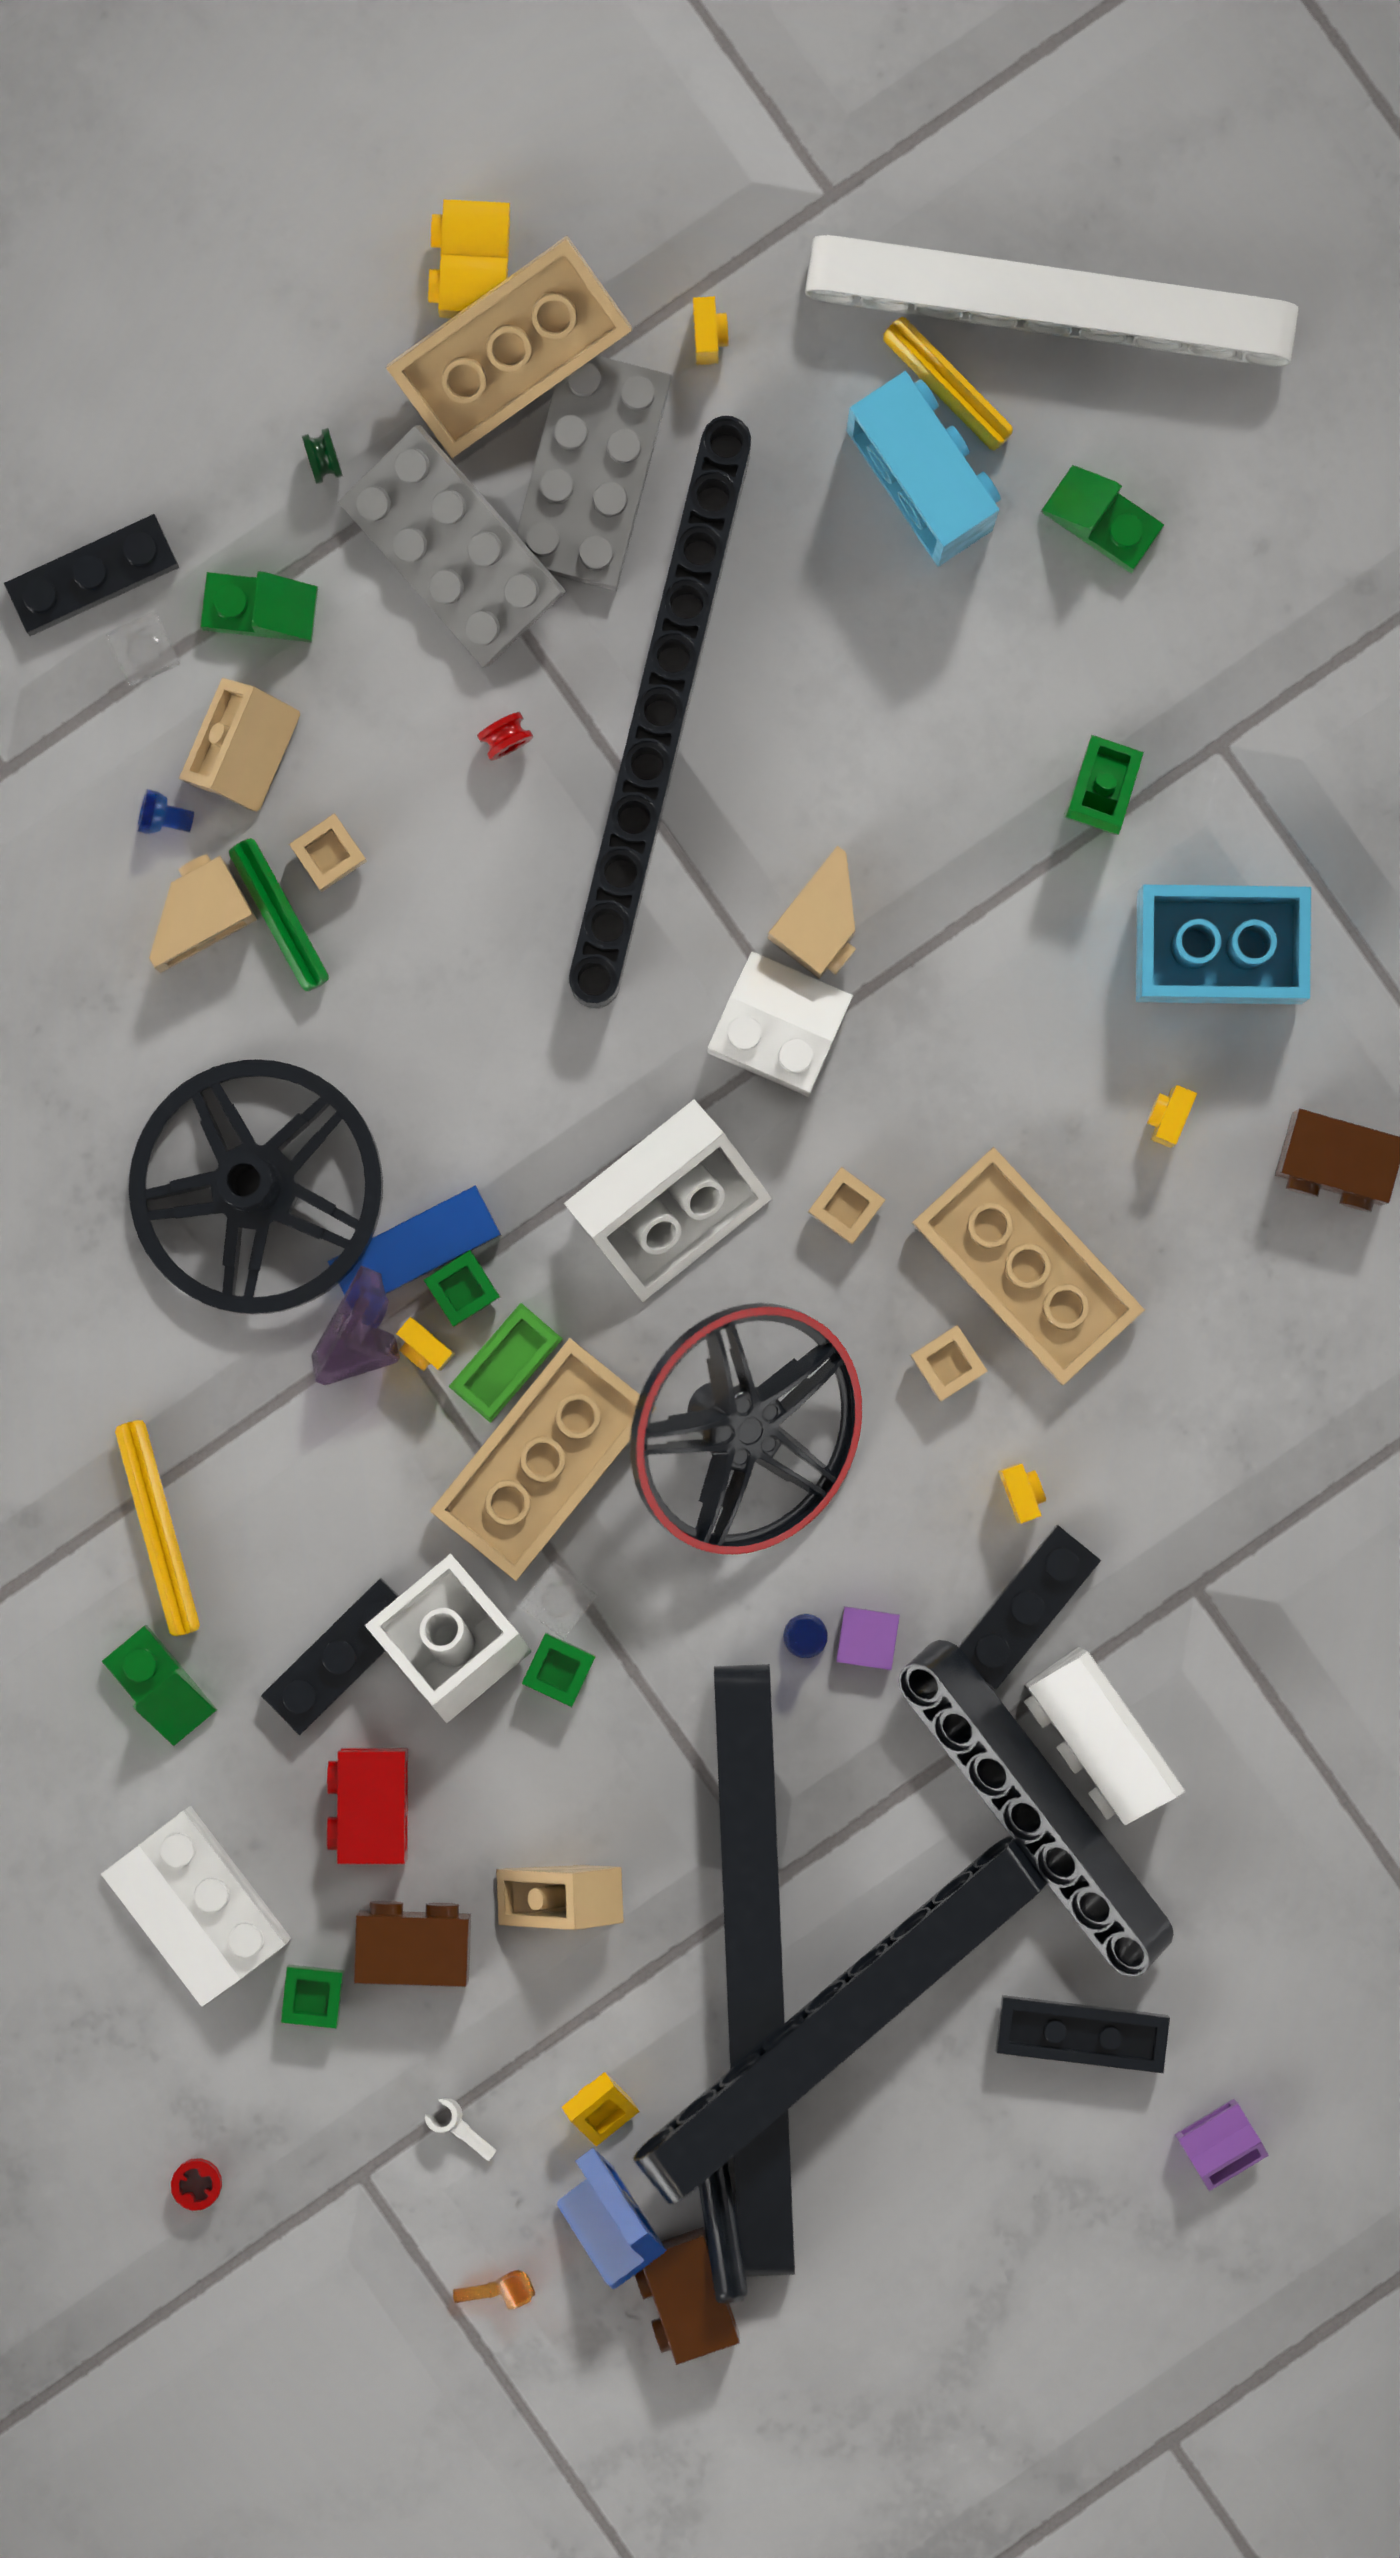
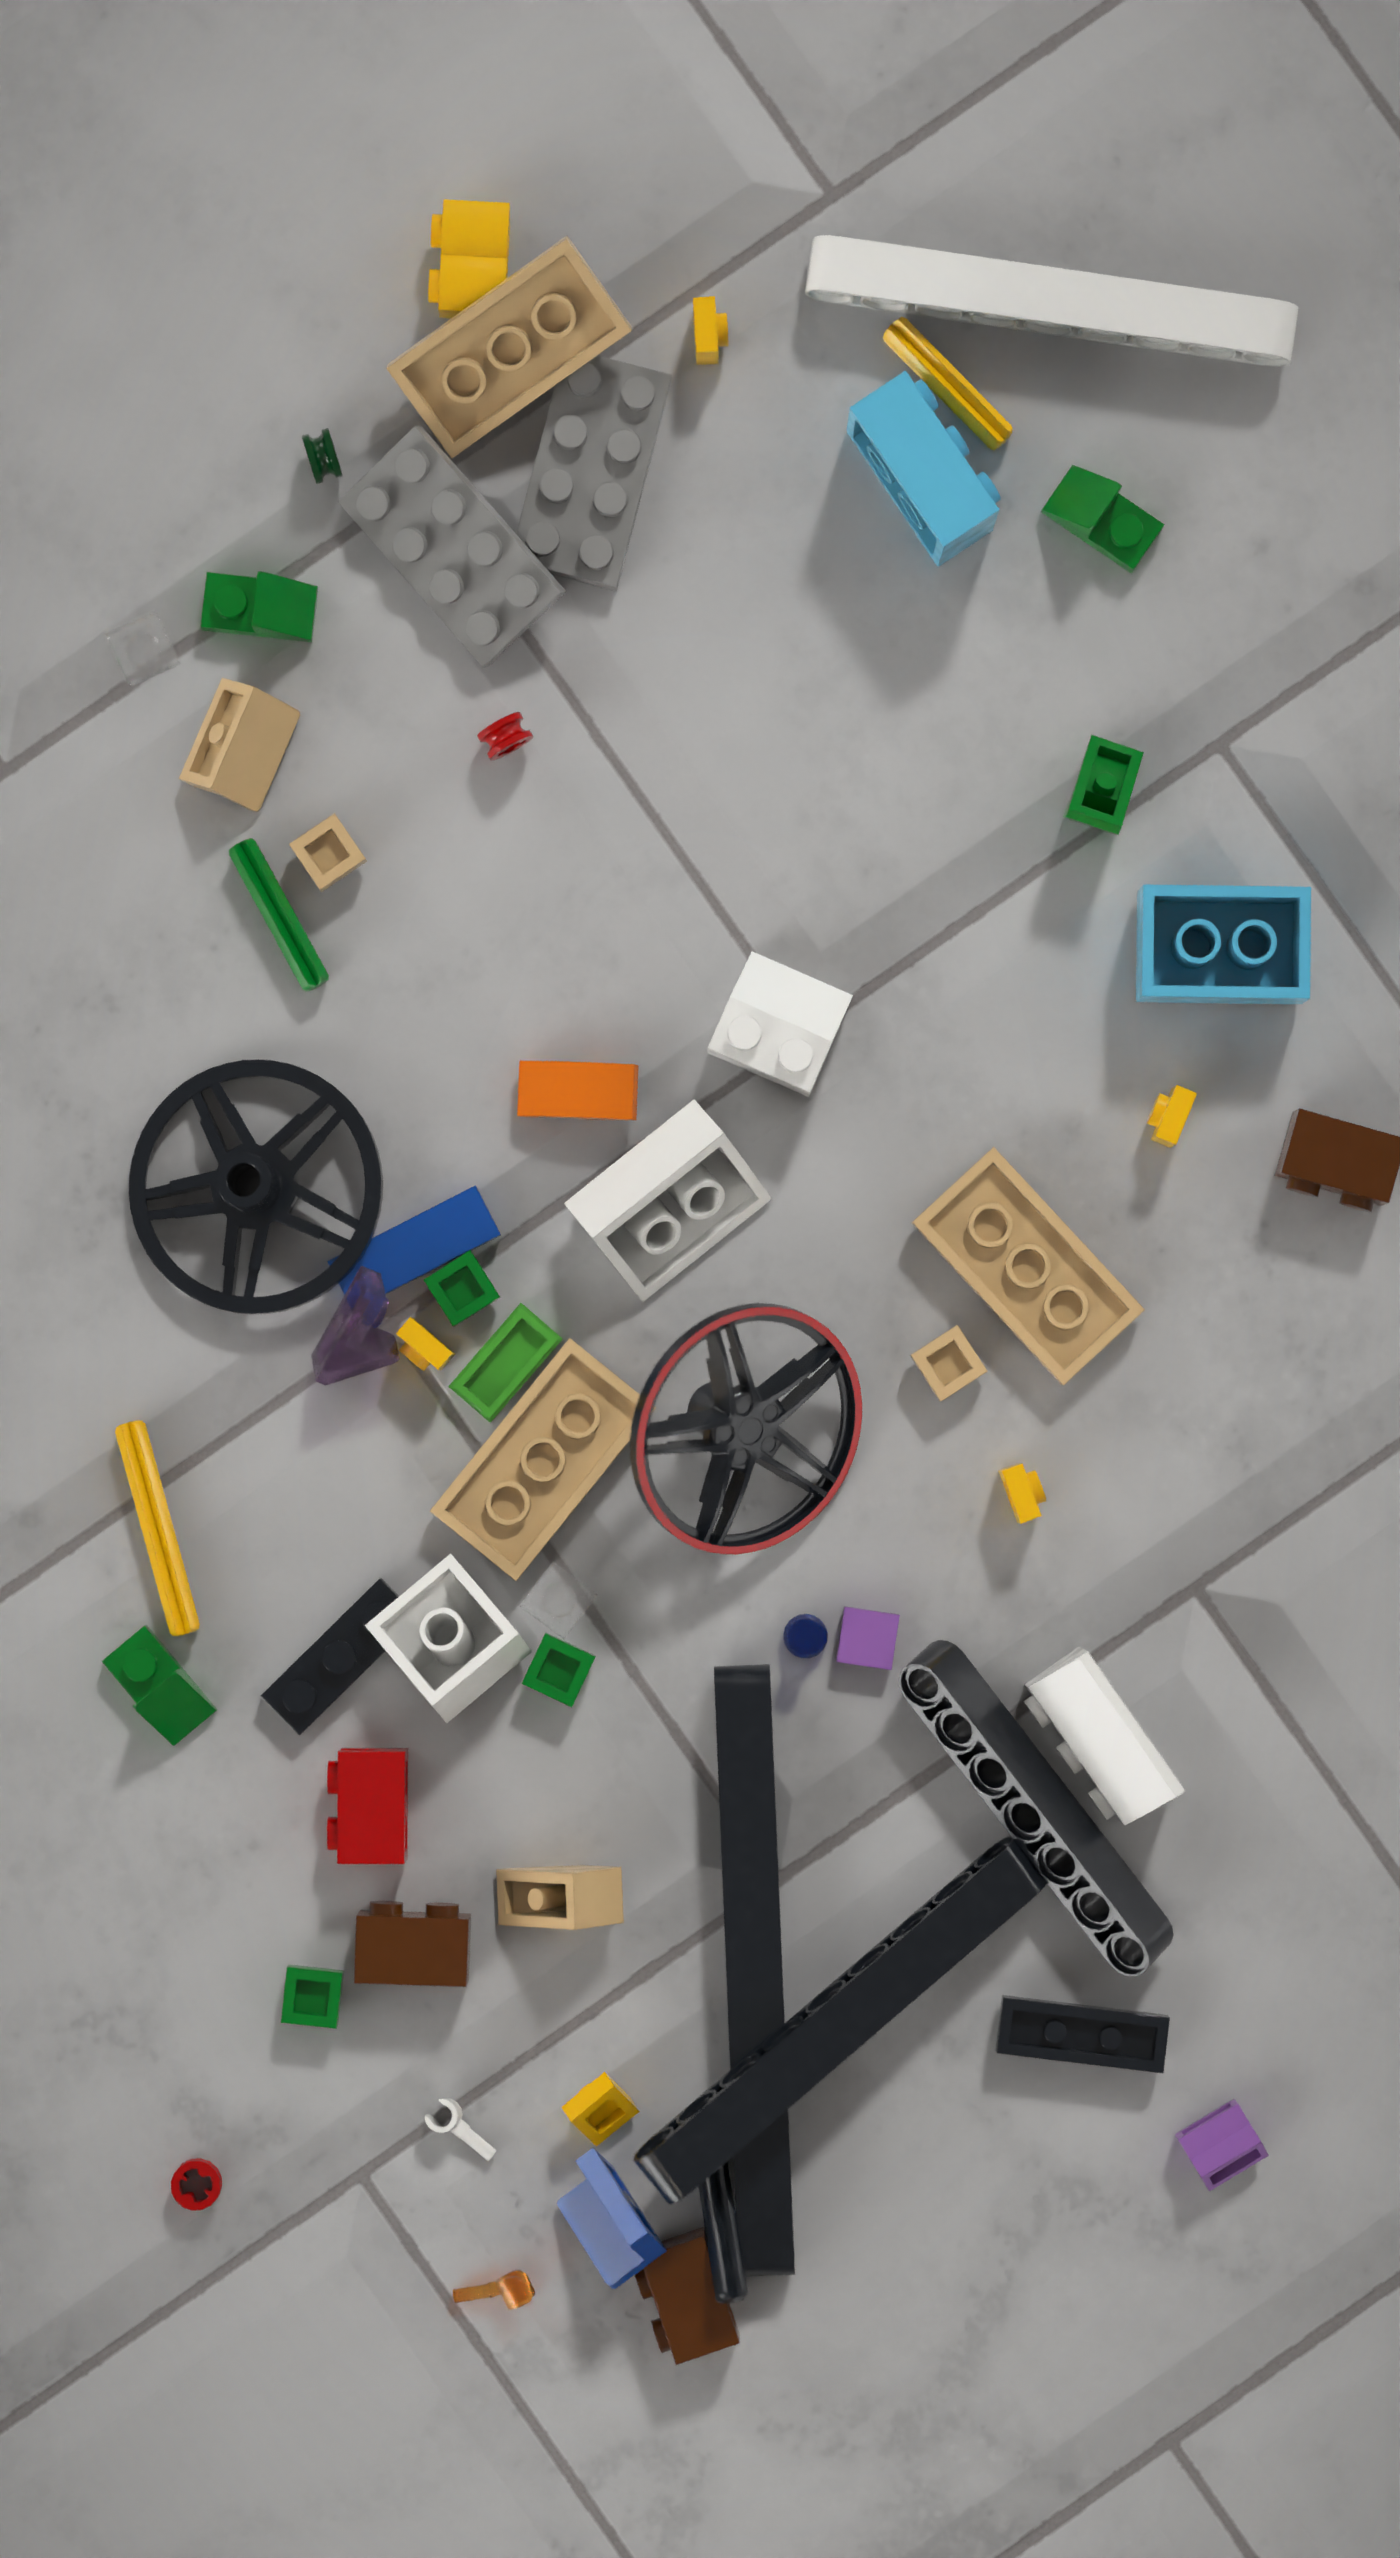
(91, 575): black plate -> none
(156, 813): clear blue piece -> none
(196, 1906): white slope -> none
(199, 912): tan slope -> none
(577, 1090): none -> orange slope
(659, 684): black beam -> none
(820, 920): tan slope -> none
(846, 1205): tan plate -> none
(1028, 1605): black plate -> none

